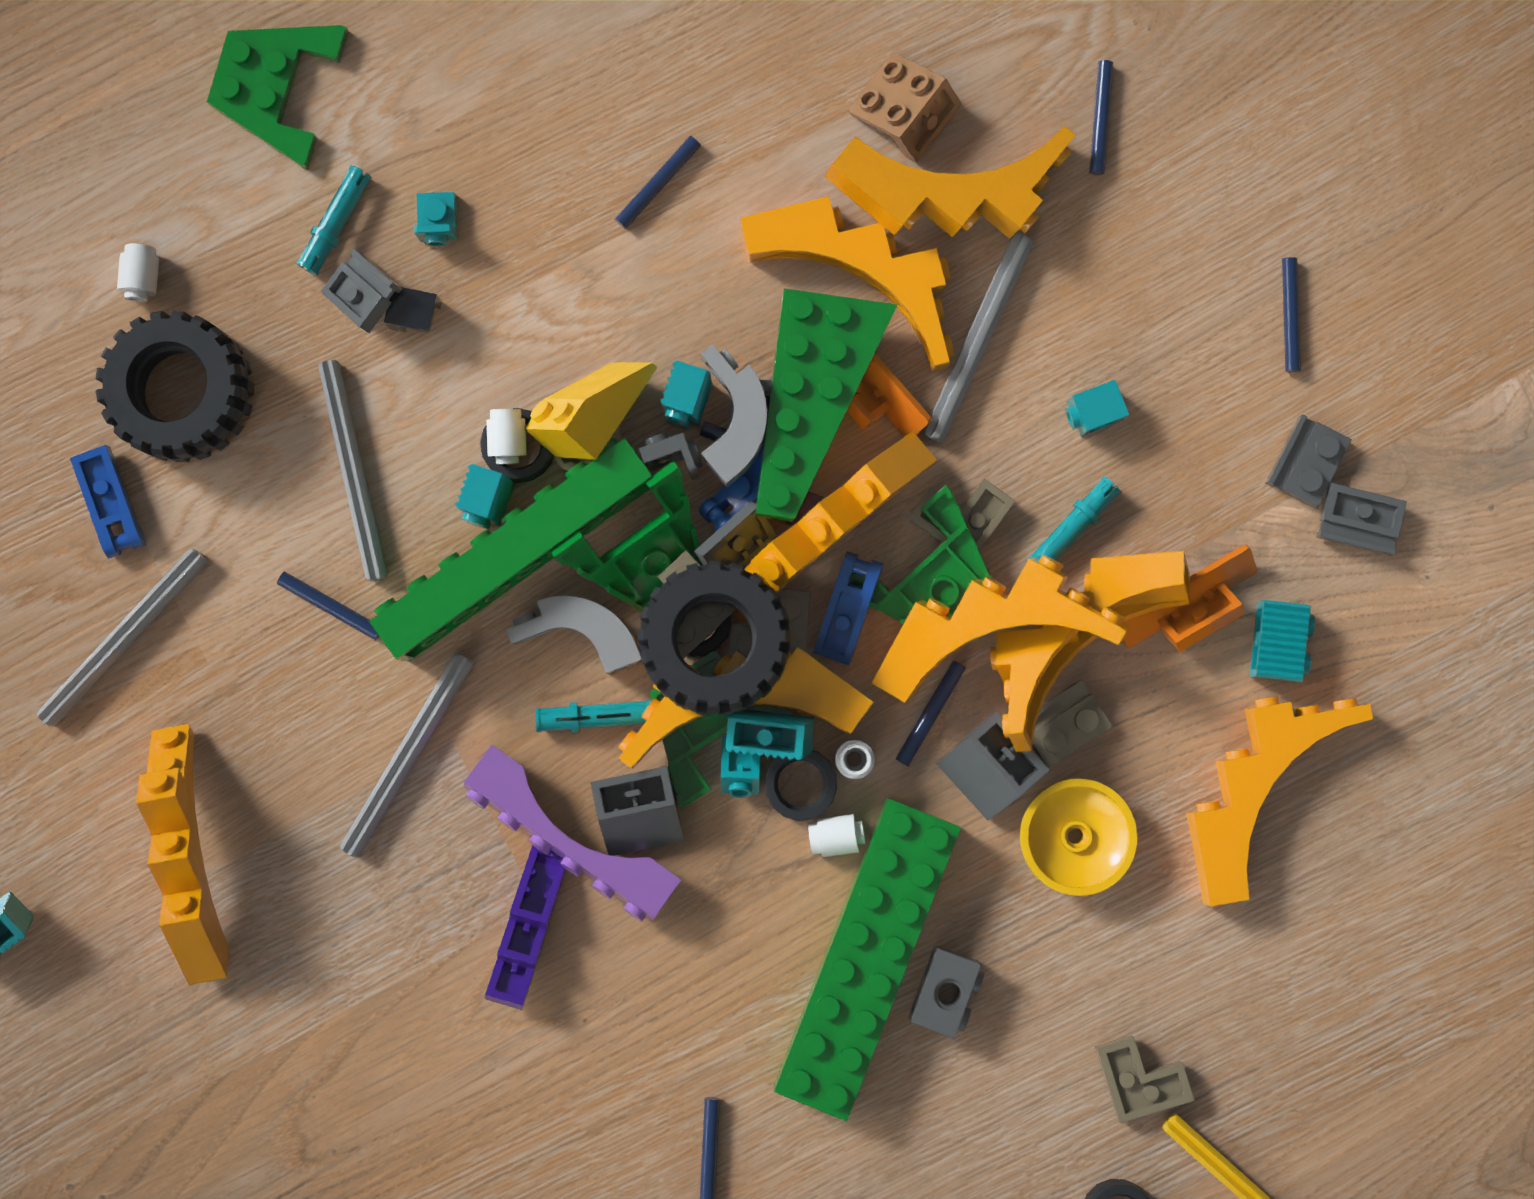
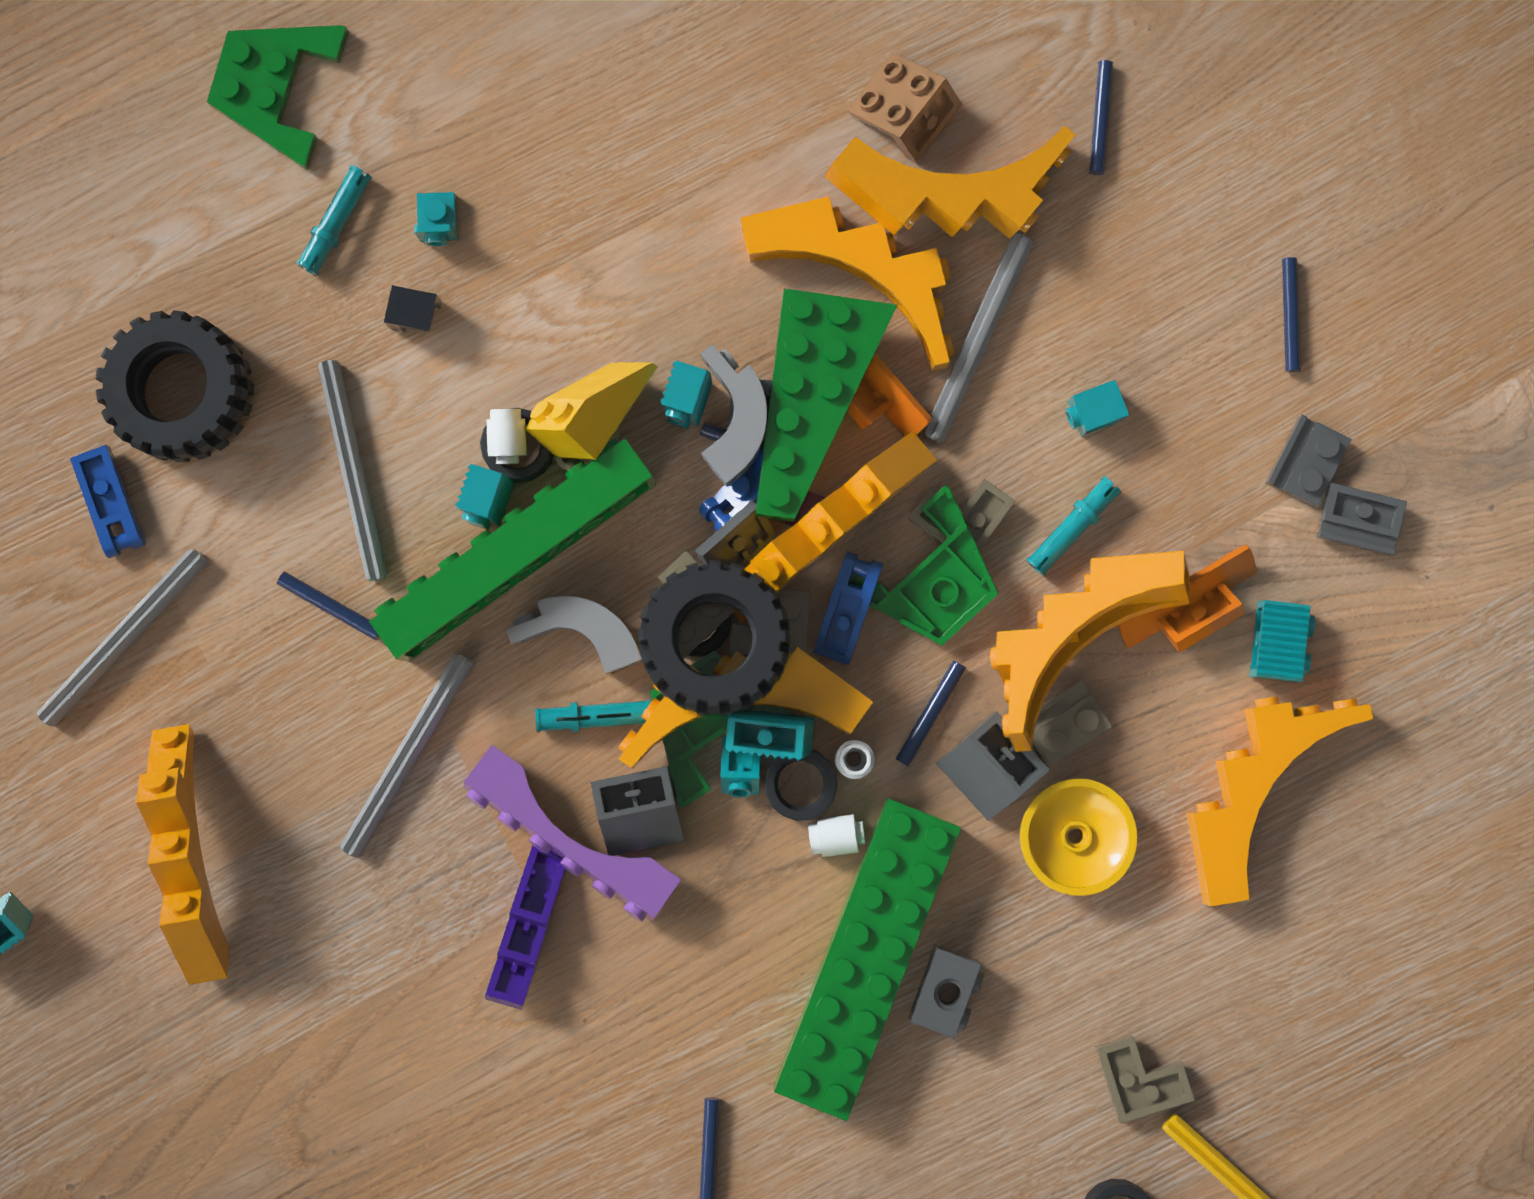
(138, 272): white brick -> none
(360, 290): dark grey plate -> none
(634, 564): green wing -> none
(657, 182): dark blue bar -> none
(663, 450): dark grey bracket -> none
(1035, 599): light orange arch -> none

